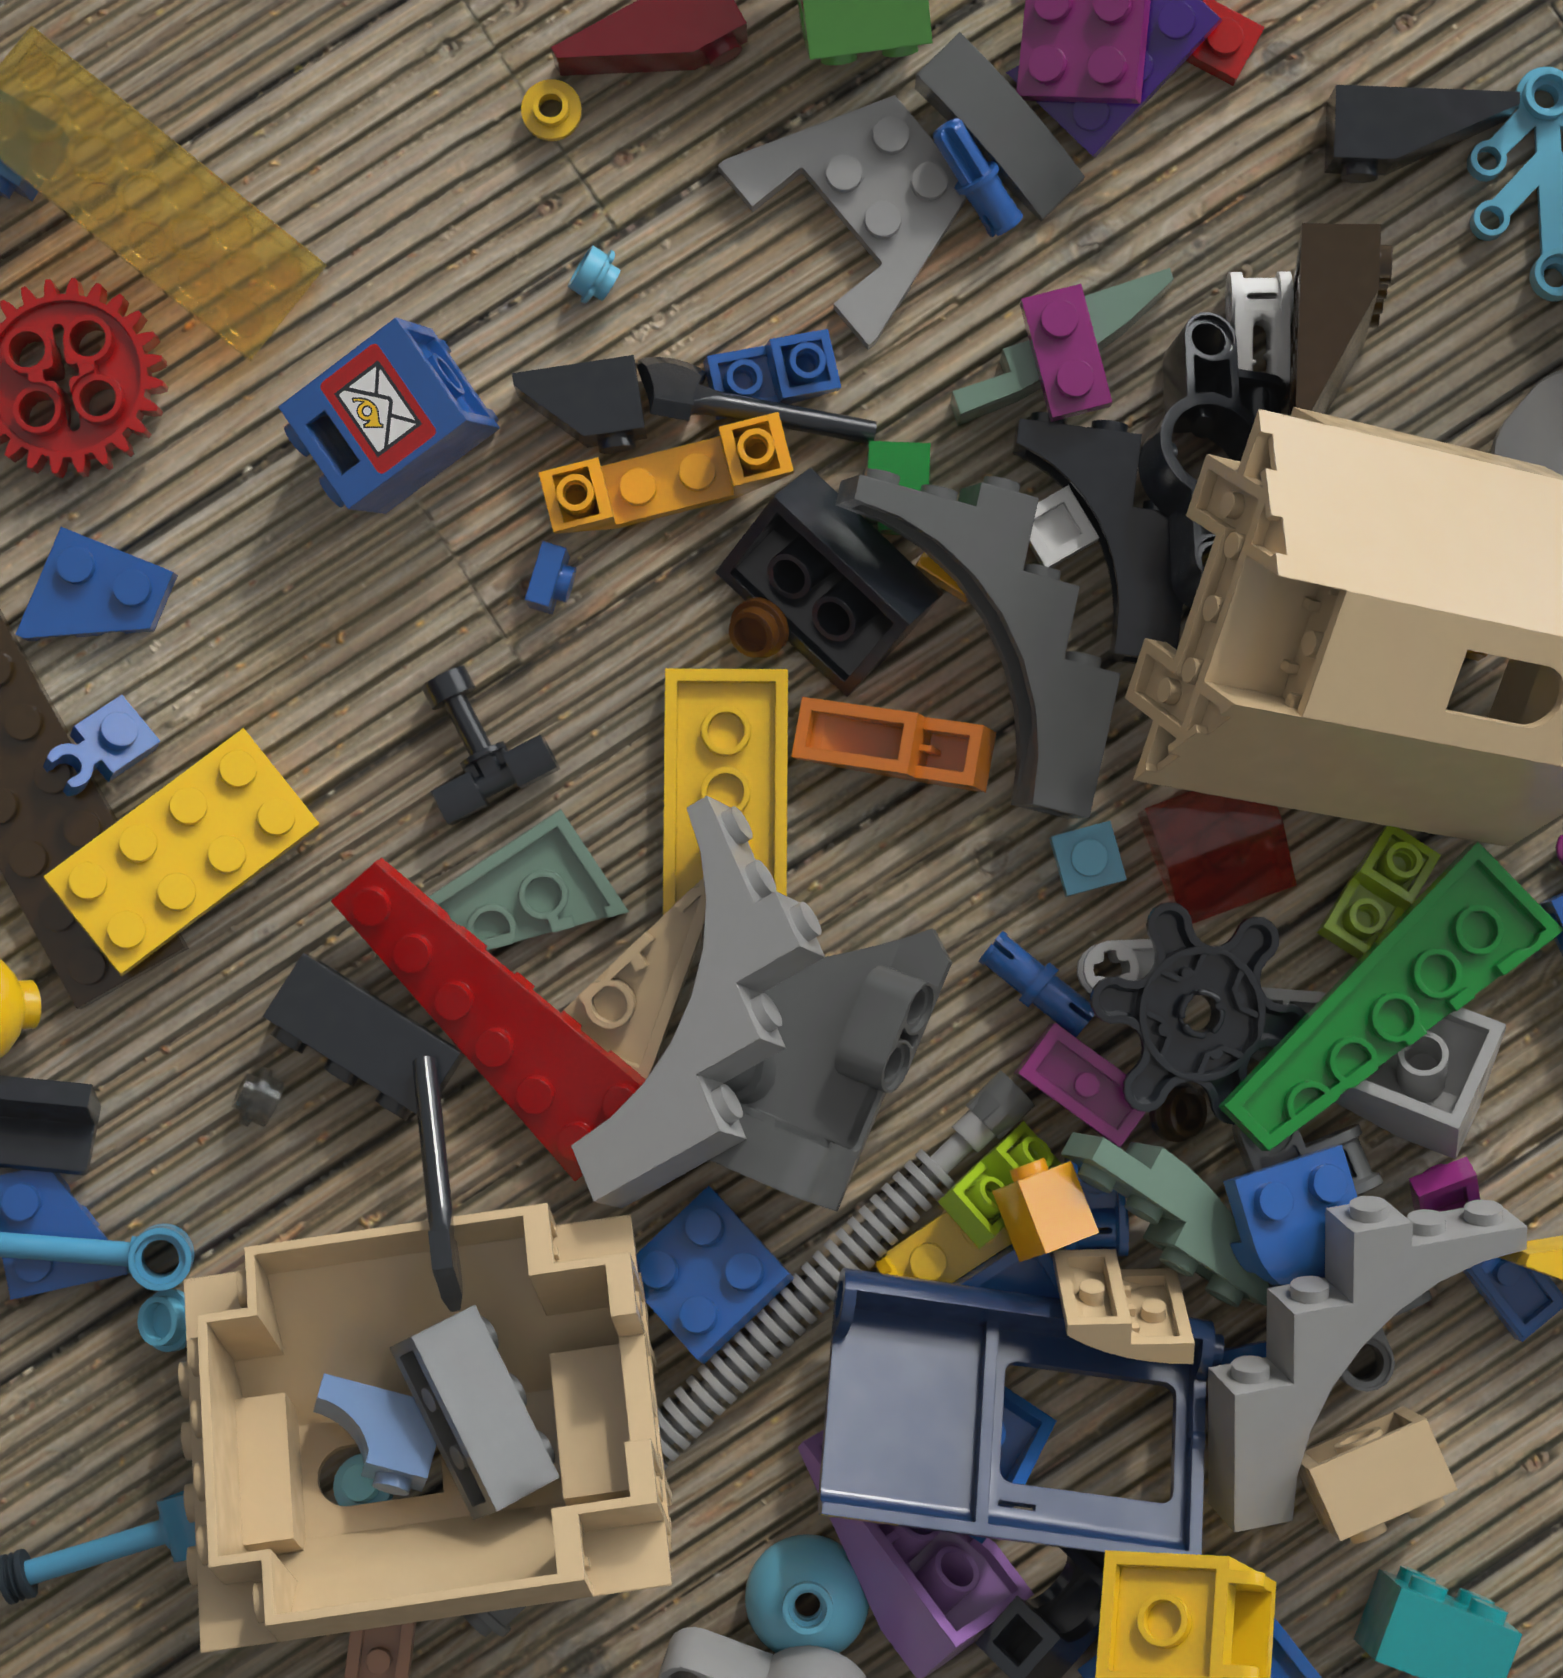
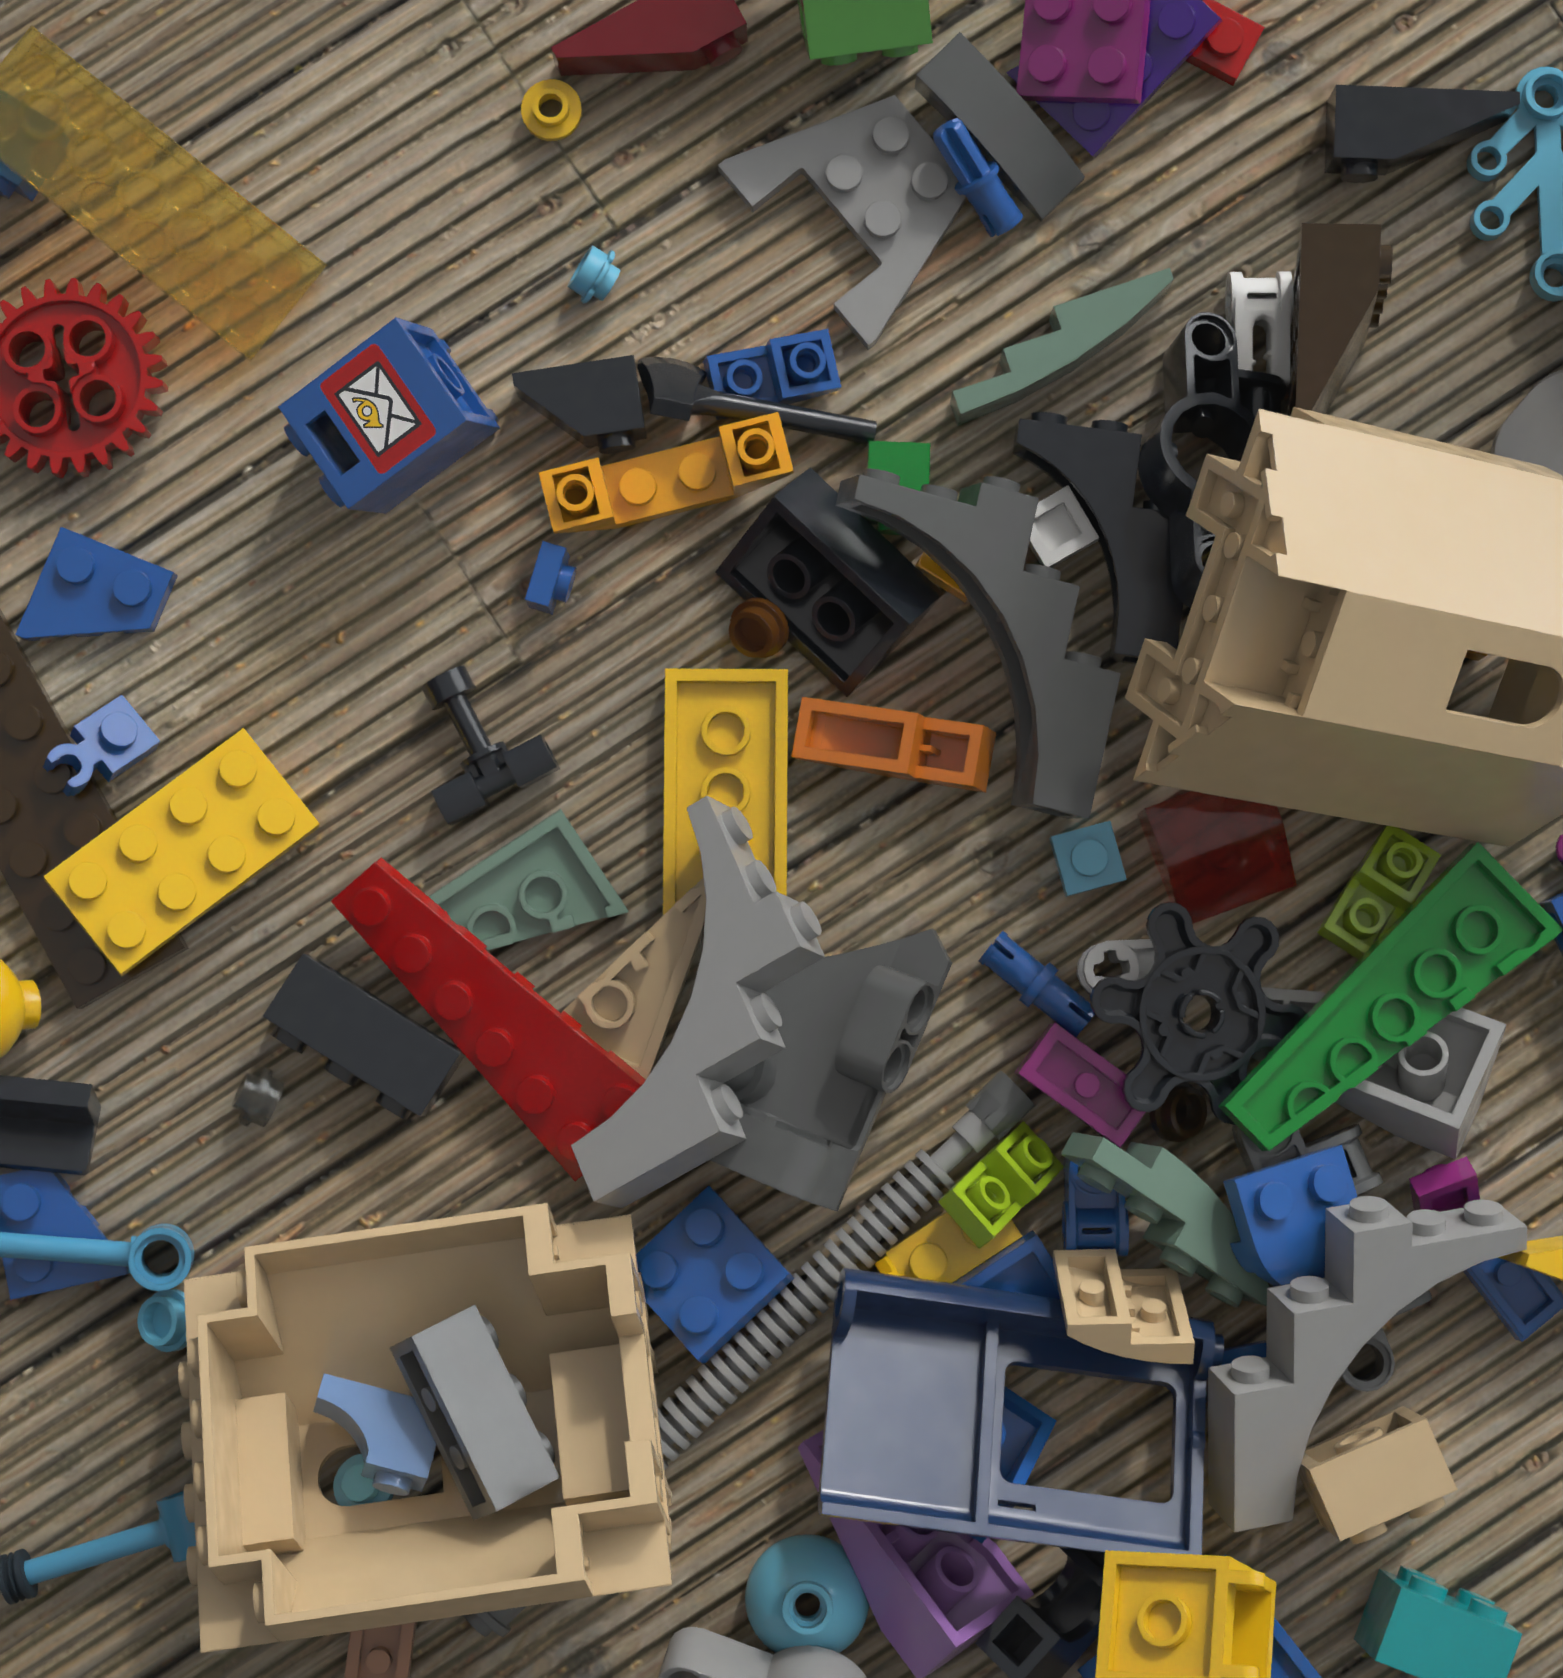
(443, 1246): black piece -> none
(1044, 1209): light orange brick -> none
(1065, 352): magenta plate -> none

